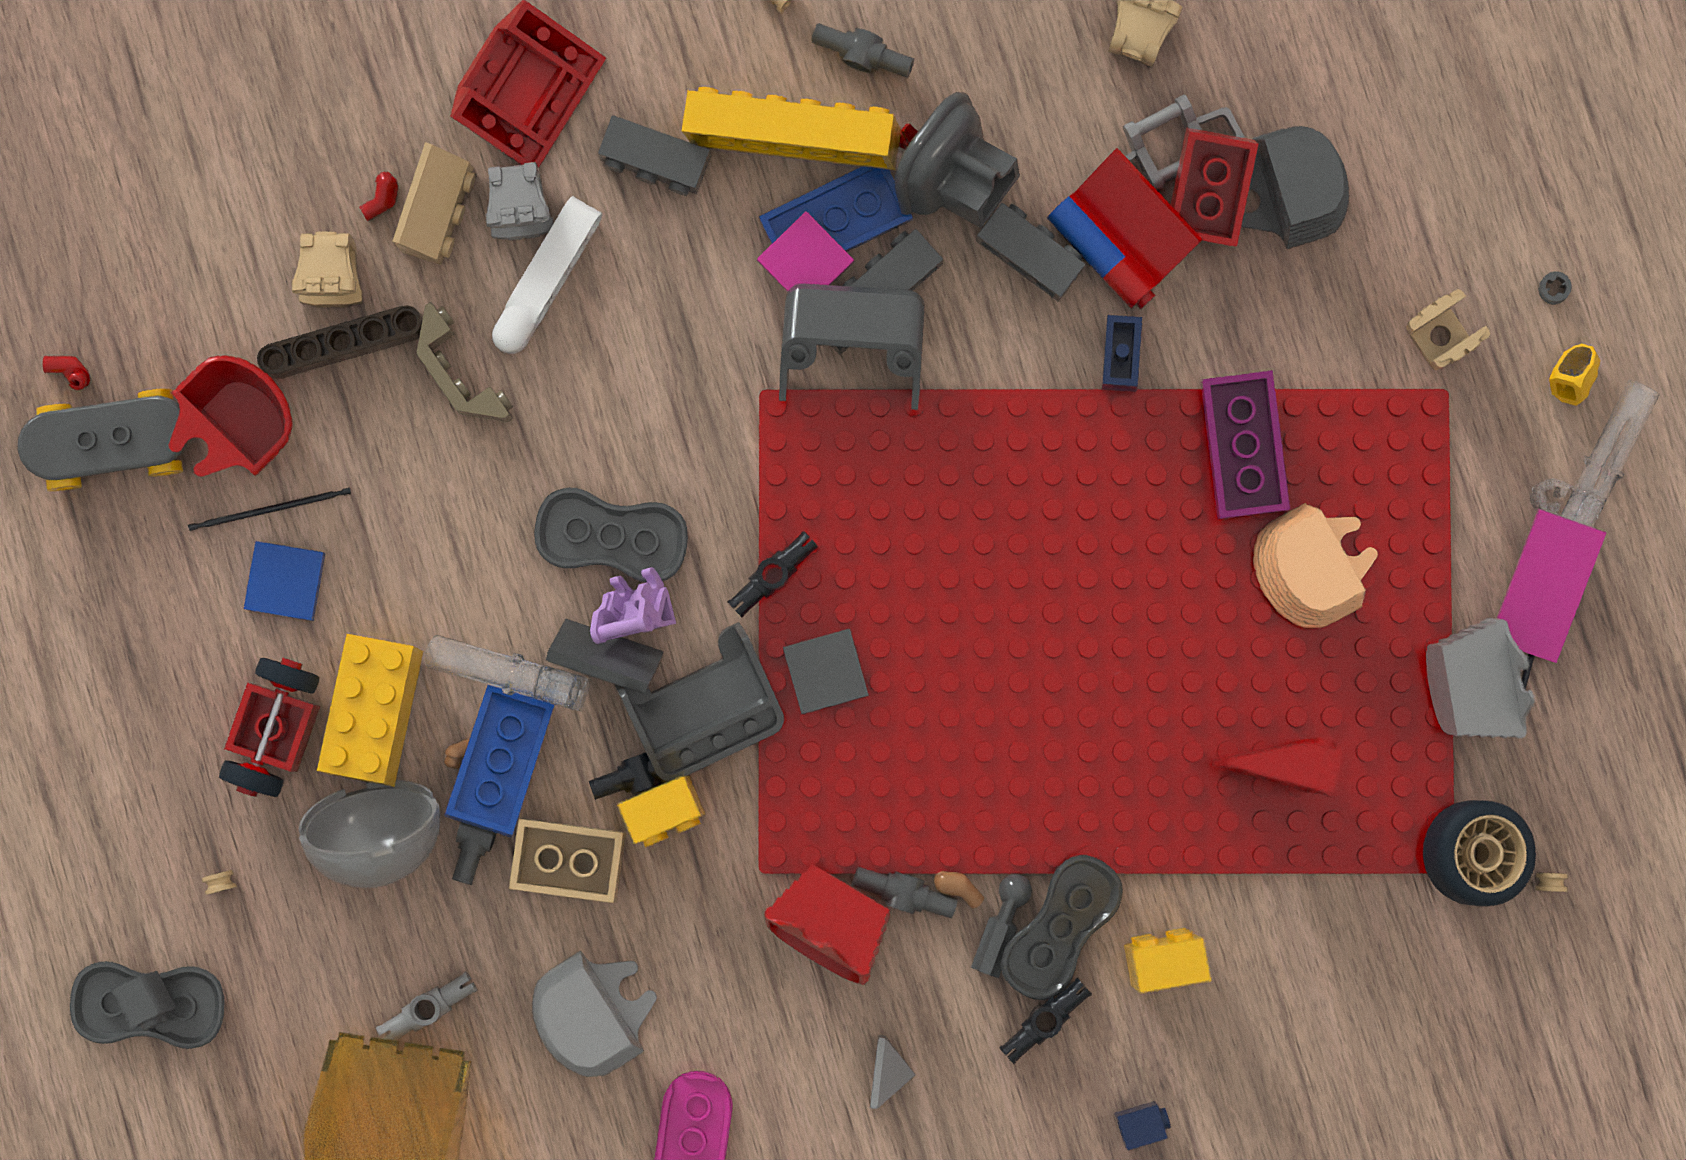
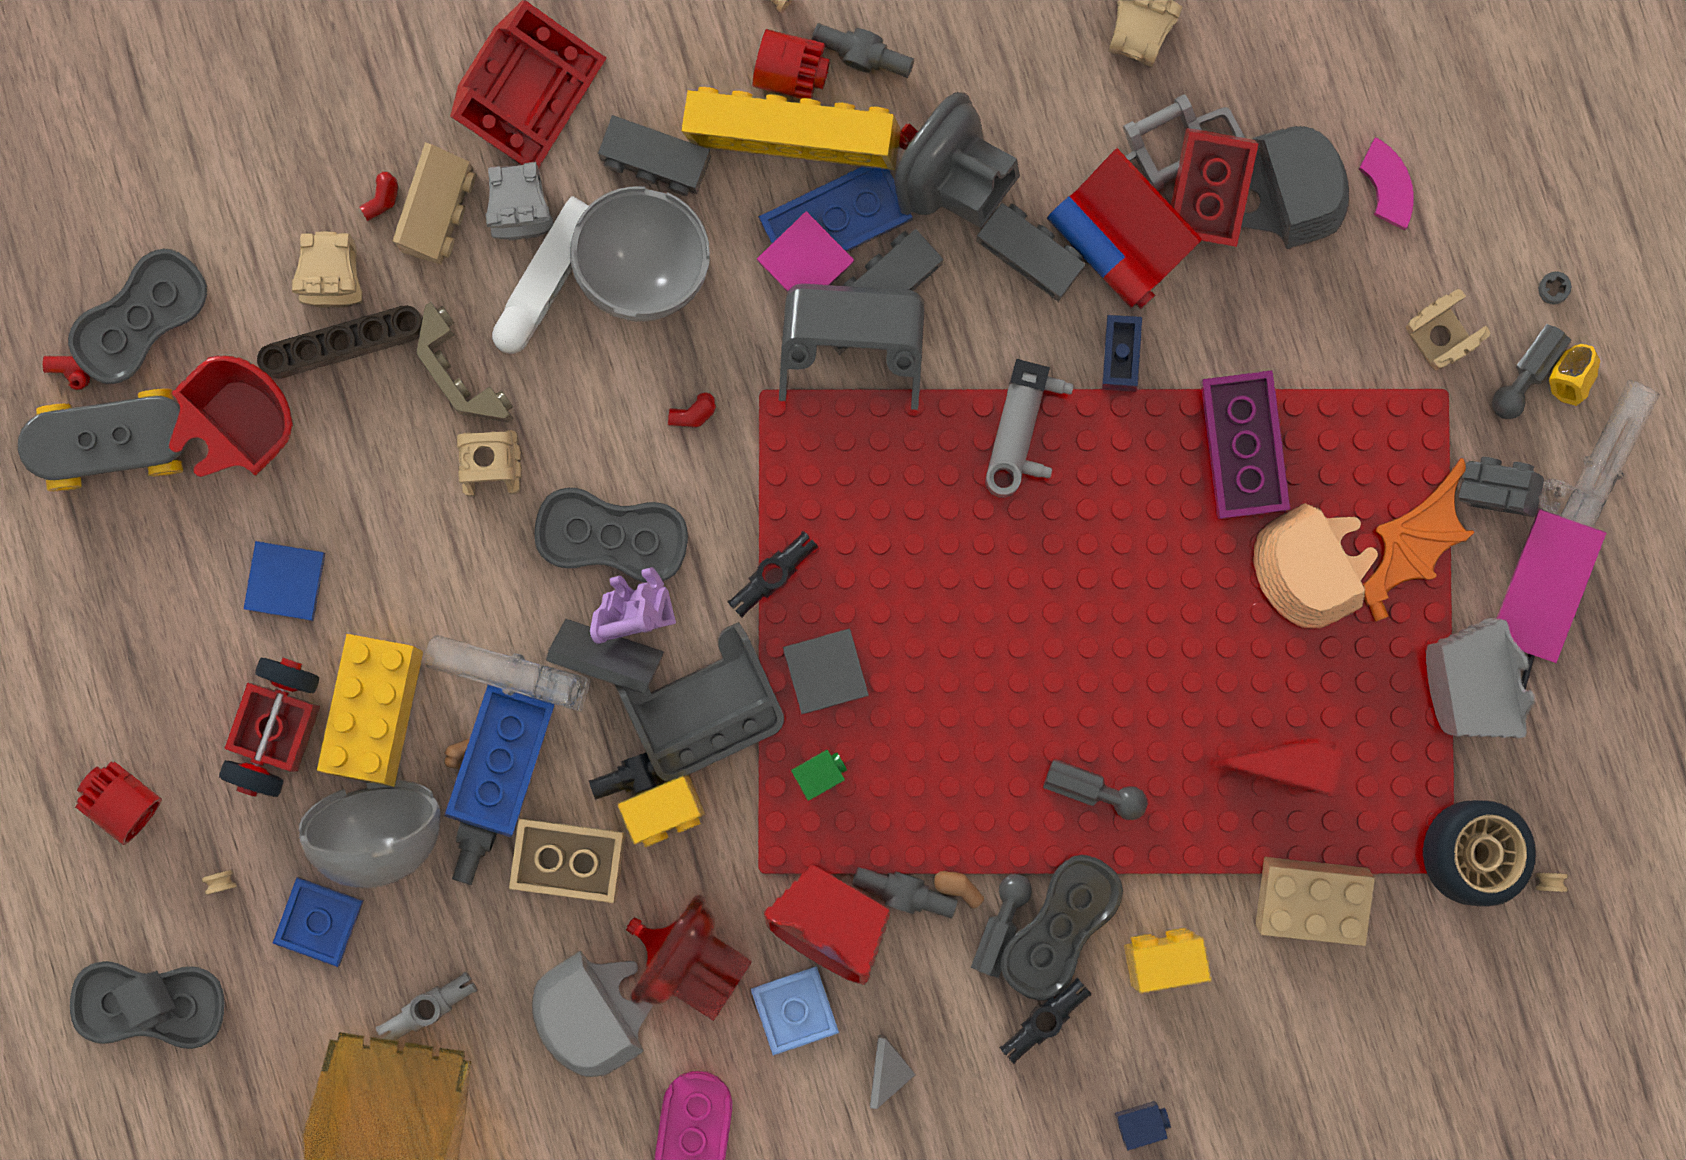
(117, 801): none -> red gear
(118, 334): none -> dark grey plate
(268, 509): black piece -> none
(318, 922): none -> blue tile
(504, 466): none -> tan piece
(639, 254): none -> light grey piece
(688, 962): none -> clear red piece
(696, 414): none -> red arm
(790, 65): none -> red gear
(794, 1010): none -> light blue tile
(819, 774): none -> green brick
(1018, 424): none -> light grey piece
(1090, 788): none -> dark grey piece
(1315, 901): none -> tan brick
(1391, 183): none -> dark pink tile
(1417, 542): none -> orange animal
(1501, 487): none -> dark grey brick
(1532, 369): none -> dark grey piece

